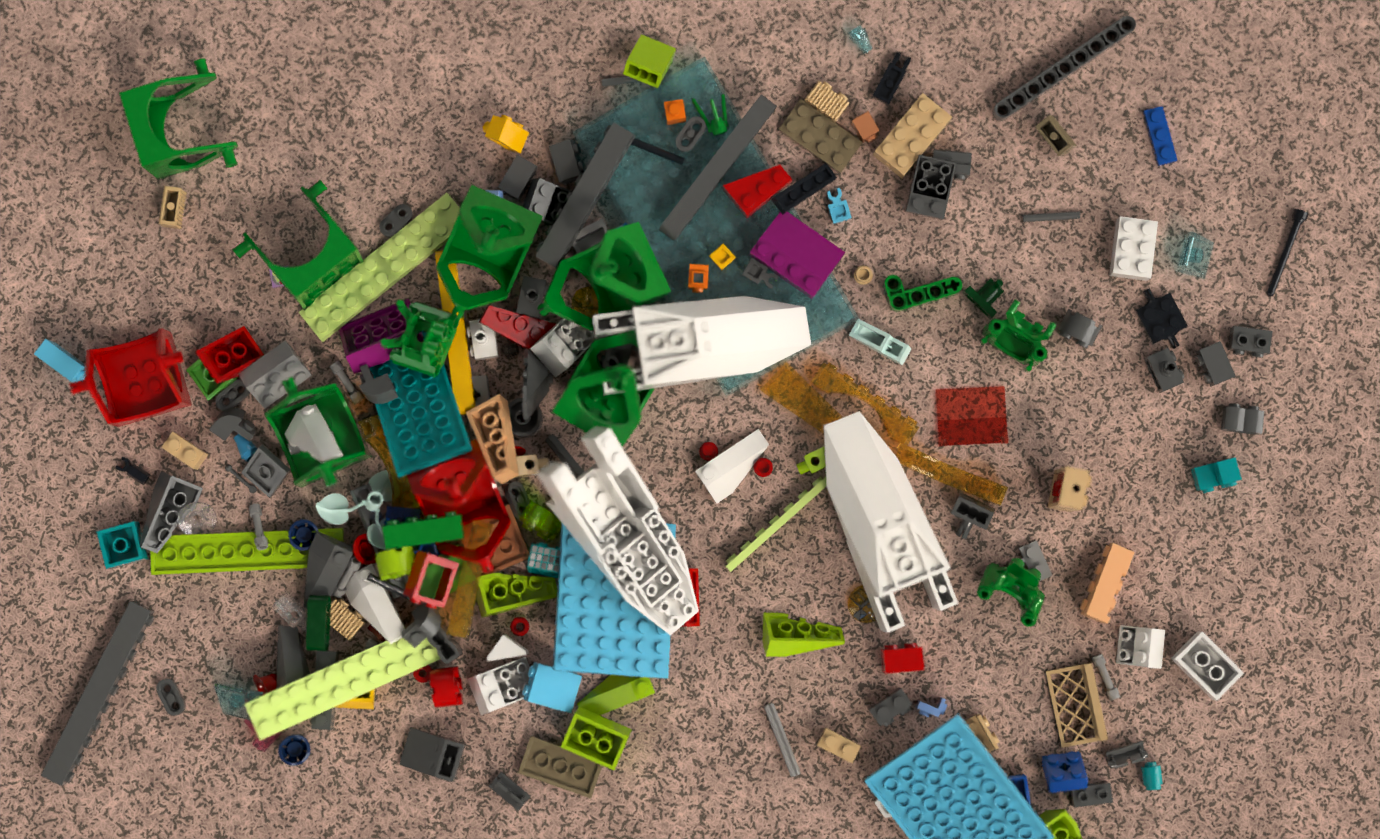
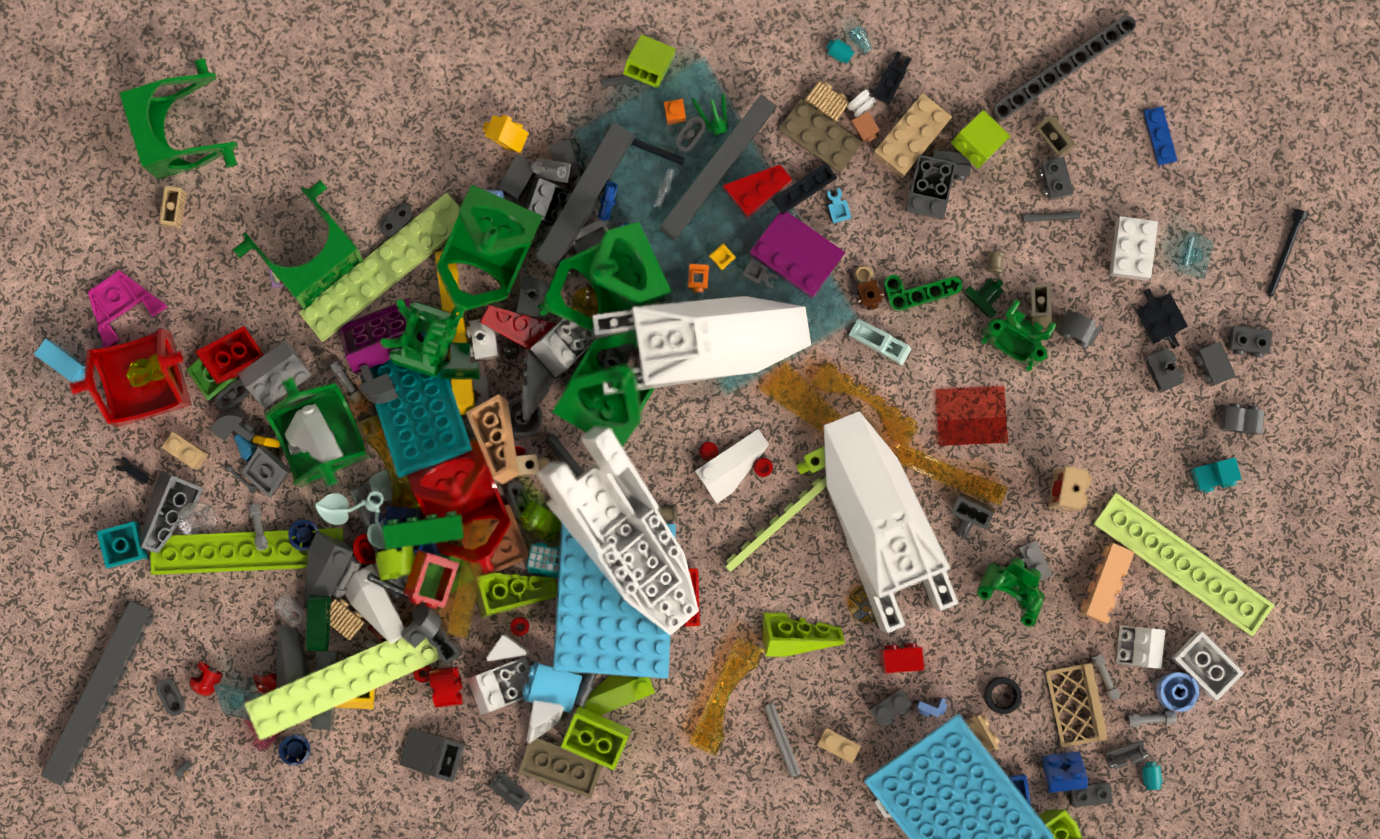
(116, 297): none -> dark pink wing
(144, 370): none -> clear neon green brick
(183, 769): none -> dark grey tile
(206, 685): none -> red helmet
(267, 441): none -> yellow tile
(460, 364): none -> dark green piece
(543, 718): none -> white slope
(551, 170): none -> light grey hinge
(584, 689): none -> dark grey pin
(607, 201): none -> blue pin
(664, 188): none -> clear bar
(668, 513): none -> dark tan bush
(709, 730): none -> clear yellow arch
(840, 51): none -> teal brick
(861, 103): none -> white wheel
(869, 288): none -> reddish brown brick
(980, 139): none -> lime brick
(995, 262): none -> dark tan bush
(1017, 695): none -> black tyre
(1041, 304): none -> dark tan brick
(1055, 179): none -> dark grey brick
(1168, 717): none -> light grey bar
(1183, 564): none -> yellowish green plate
(1187, 696): none -> light blue brick

